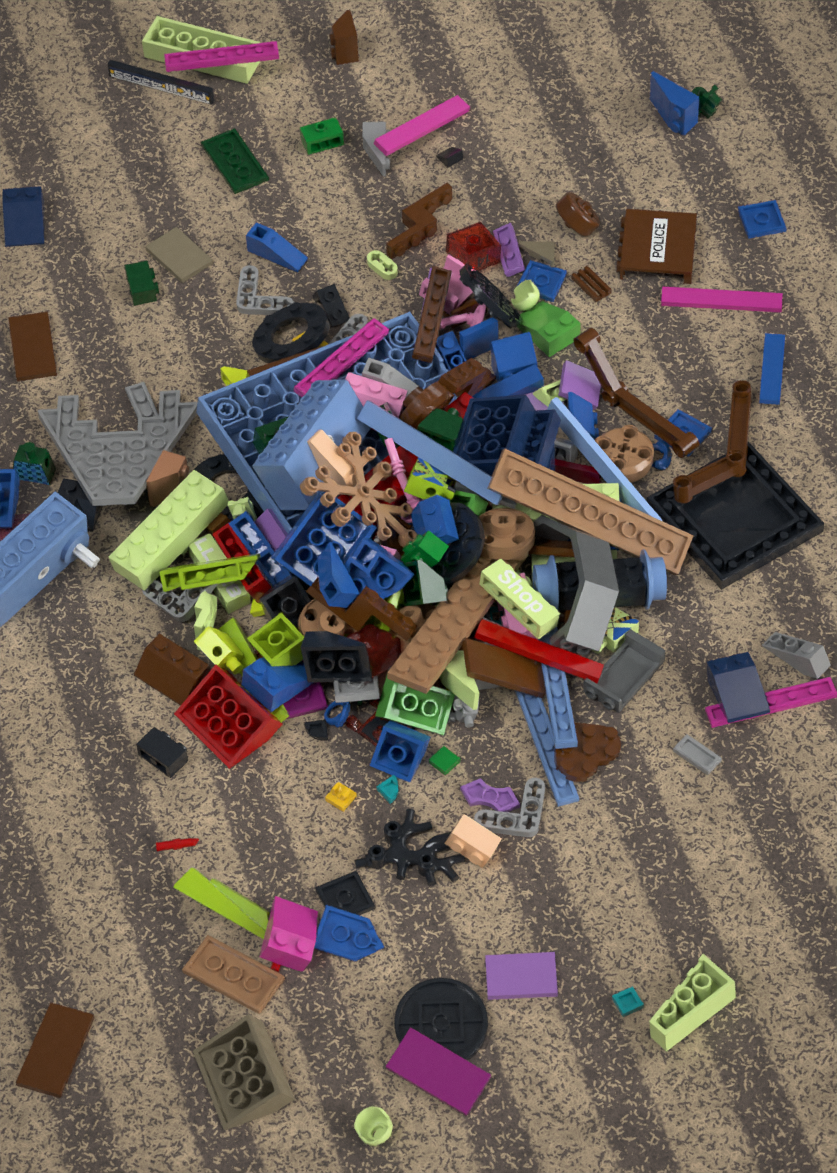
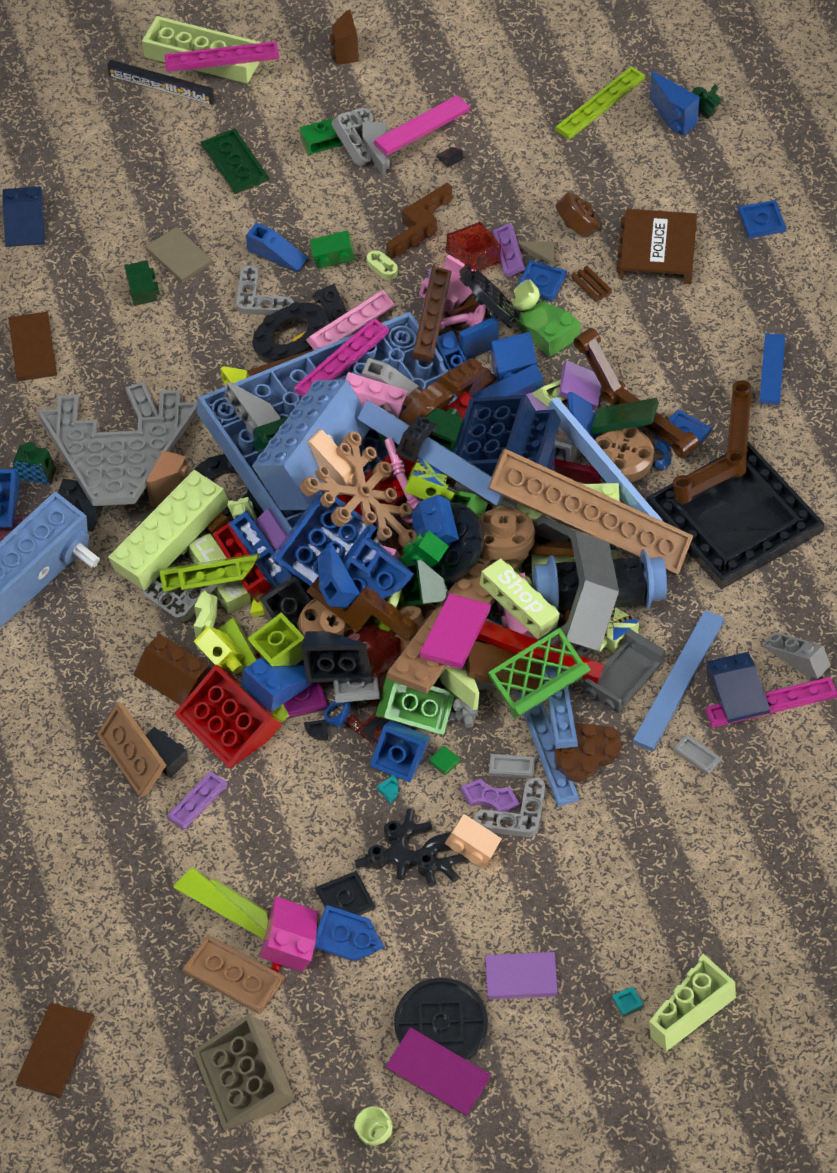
(131, 750): none -> medium nougat tile
(176, 844): red piece -> none
(197, 800): none -> medium lavender tile
(249, 407): none -> light grey slope
(332, 249): none -> green brick
(340, 796): yellow tile -> none
(347, 131): none -> light grey beam
(351, 321): none -> bright pink tile
(414, 438): none -> black bracket
(455, 631): none -> dark pink tile
(511, 766): none -> light grey tile
(543, 691): none -> bright green fence
(600, 103): none -> lime tile
(625, 416): none -> dark green tile
(678, 681): none -> medium blue tile
(721, 299): dark pink tile -> none

